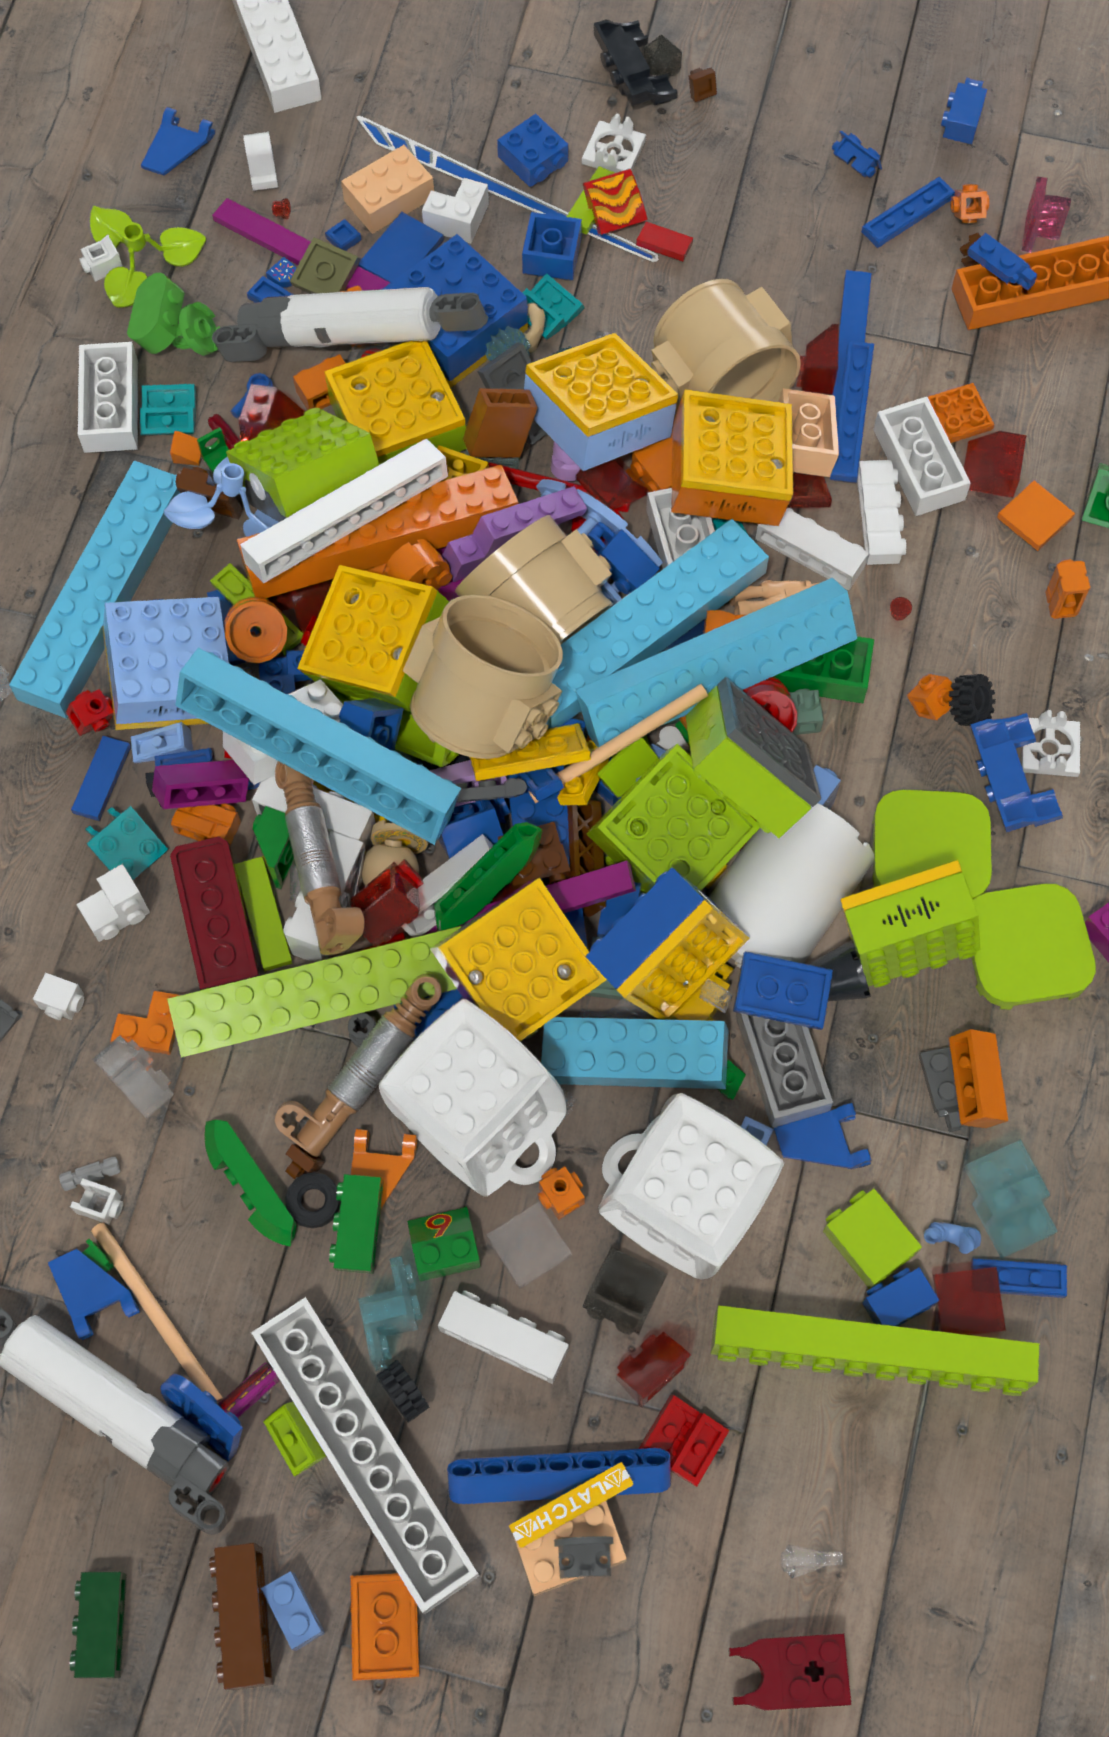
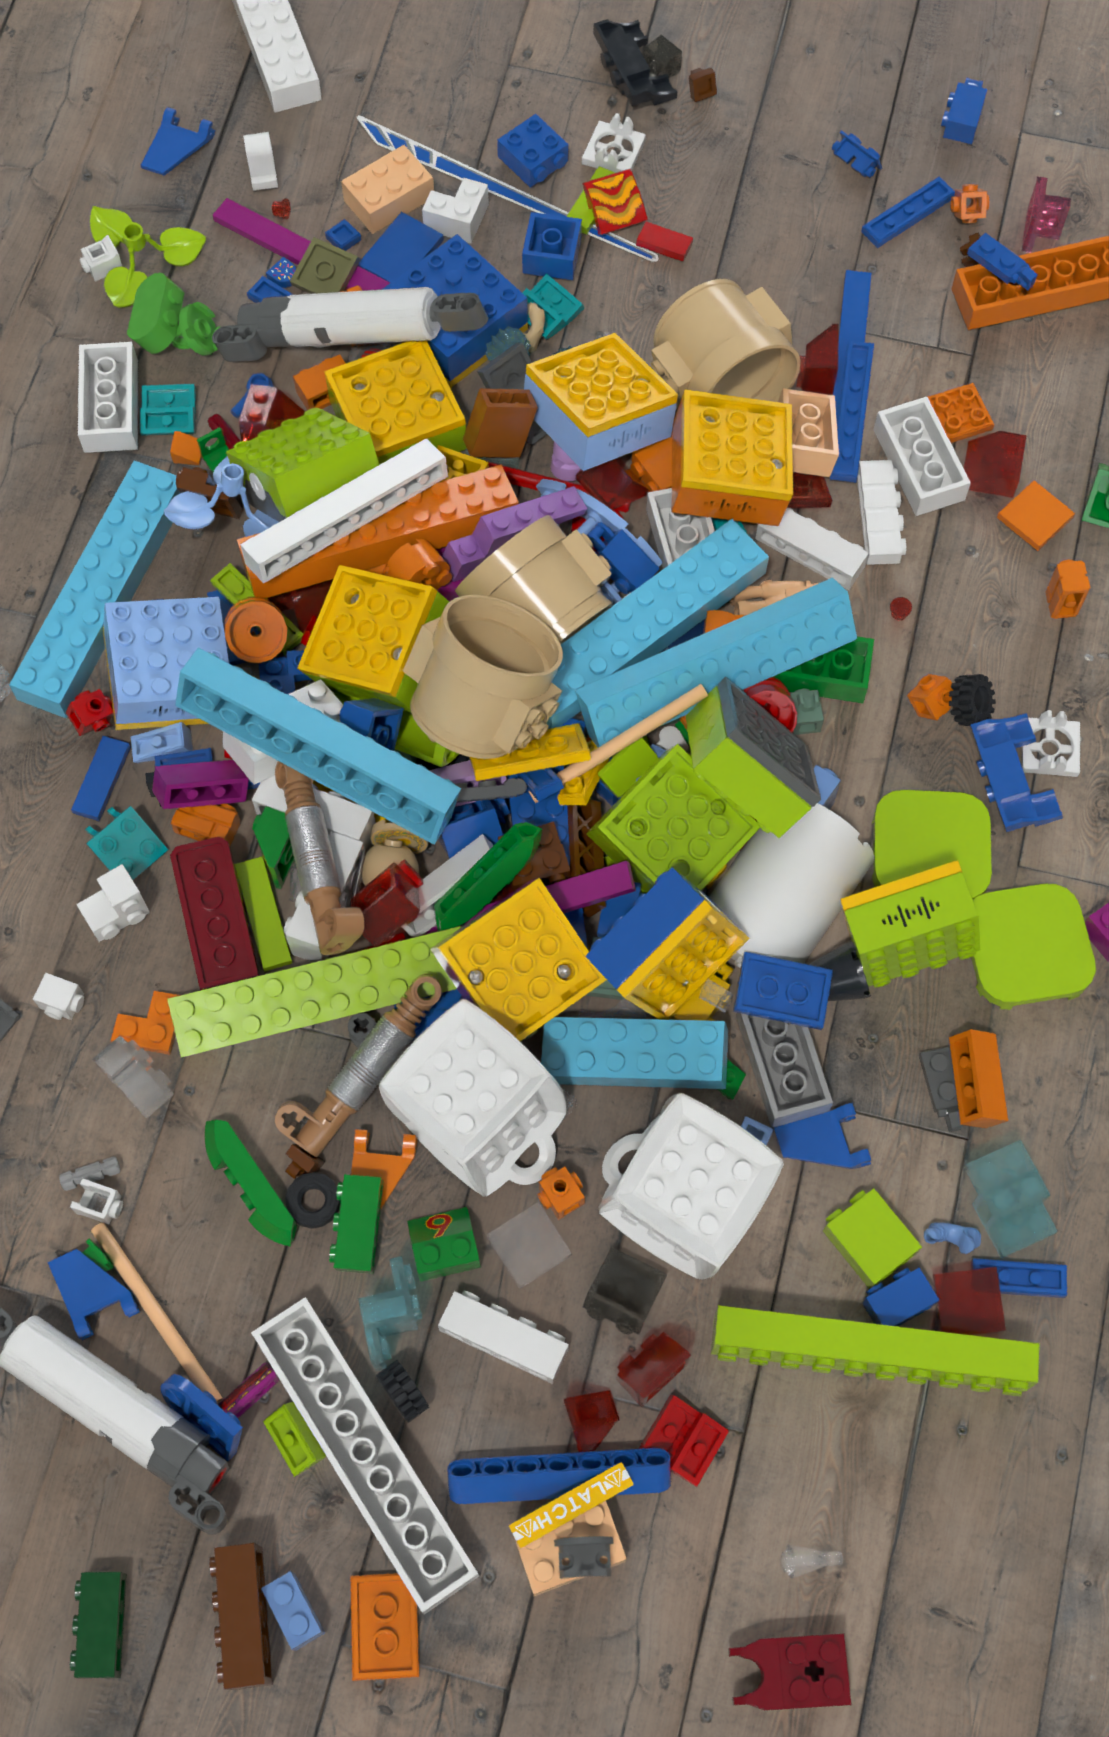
(590, 1418): none -> clear red slope

